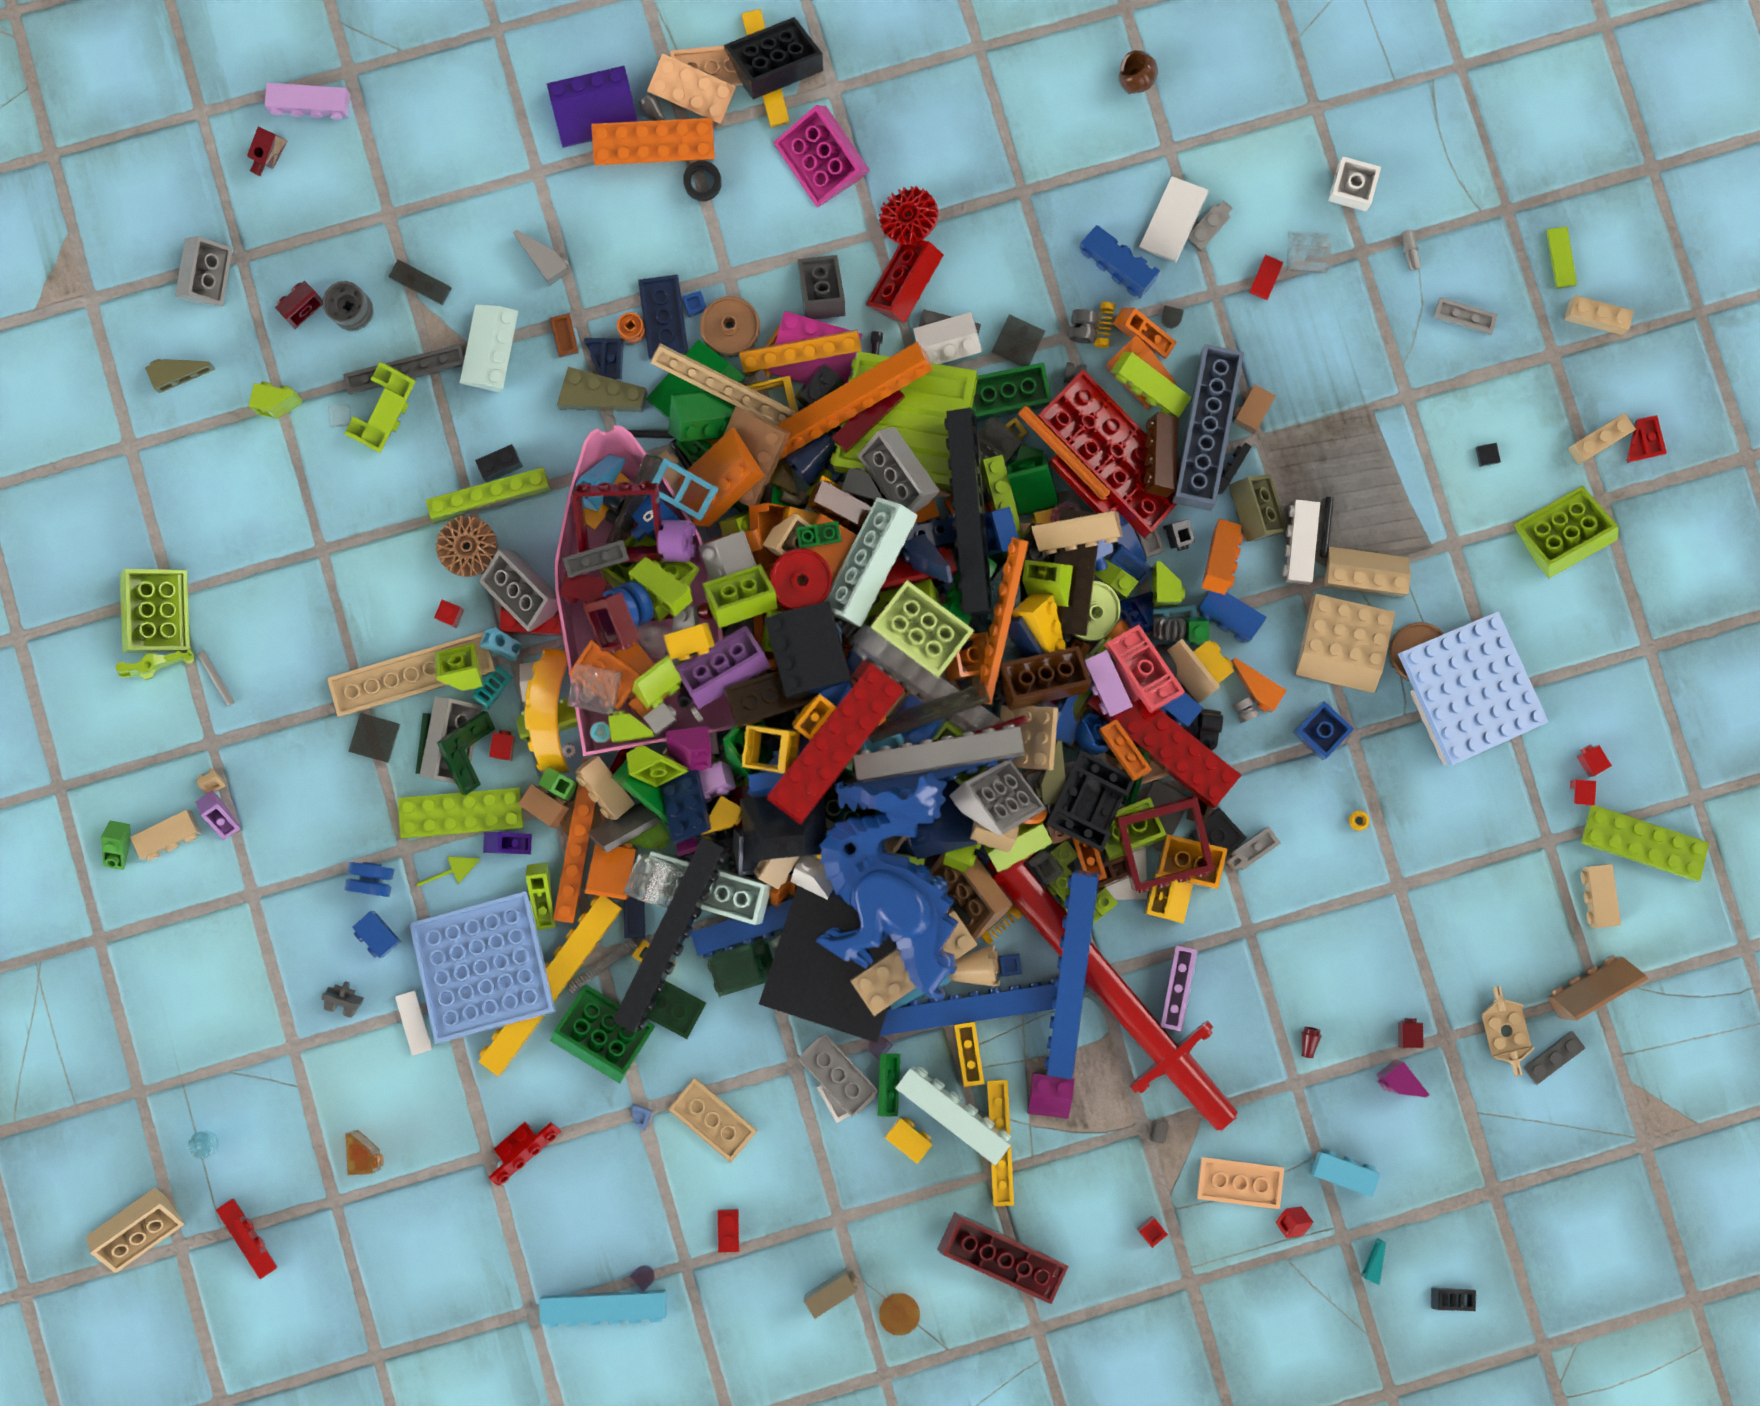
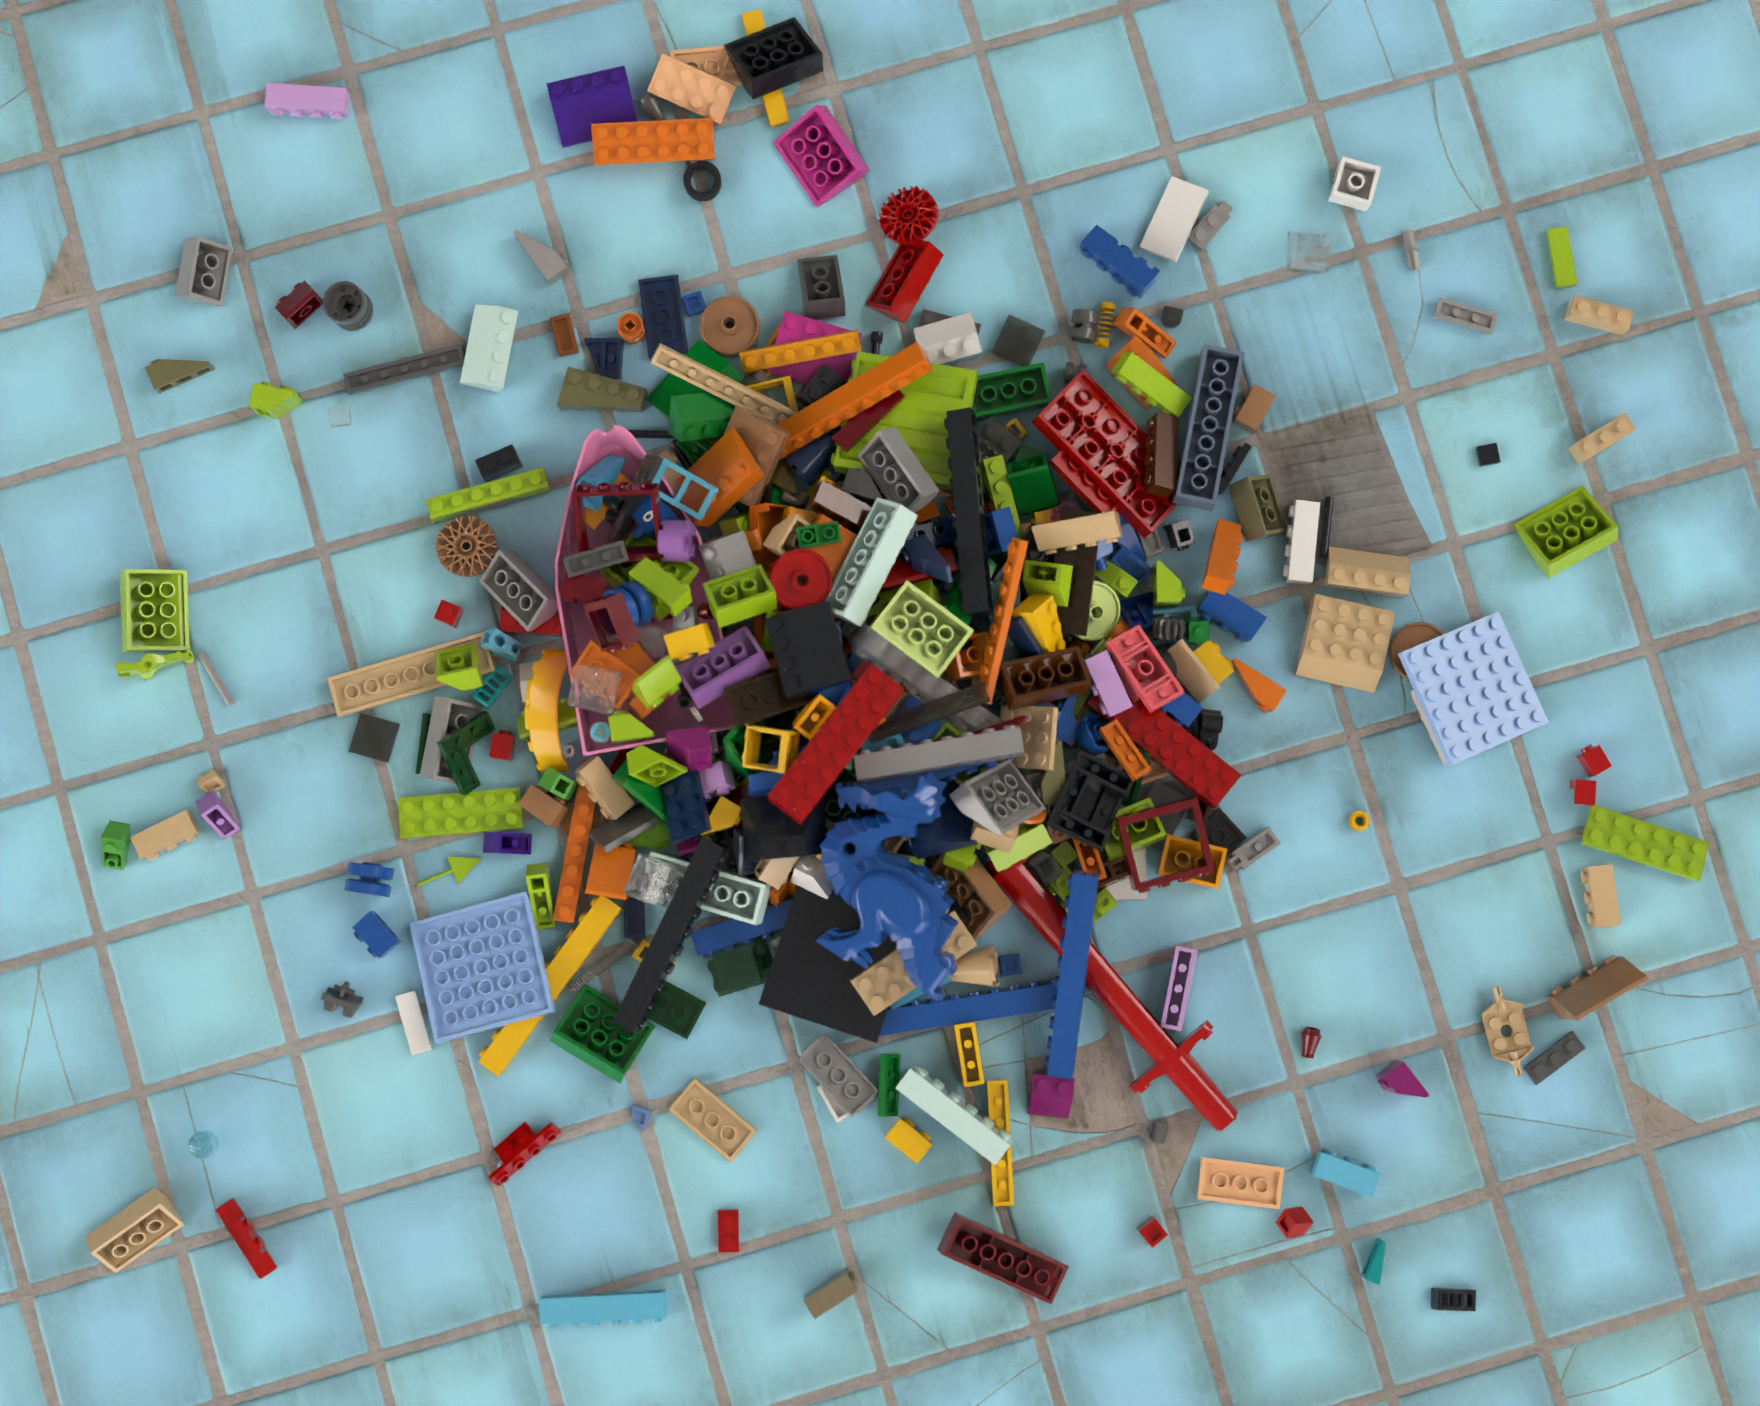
(265, 150): dark red torso -> none
(362, 1154): clear orange slope -> none
(387, 411): lime bracket -> none
(420, 282): clear smoke tile -> none
(643, 1276): clear purple tile -> none
(661, 718): light grey brick -> none
(880, 1047): clear purple tile -> none
(899, 1314): clear orange tile -> none
(1014, 911): yellow piece -> none
(1064, 452): orange axle -> none
(1137, 72): reddish brown piece -> none
(1169, 901): yellow slope -> none
(1248, 714): light grey wheel -> none
(1266, 277): red slope -> none
(1323, 730): blue brick -> none
(1410, 1033): dark red brick -> none
(1646, 440): red wing -> none

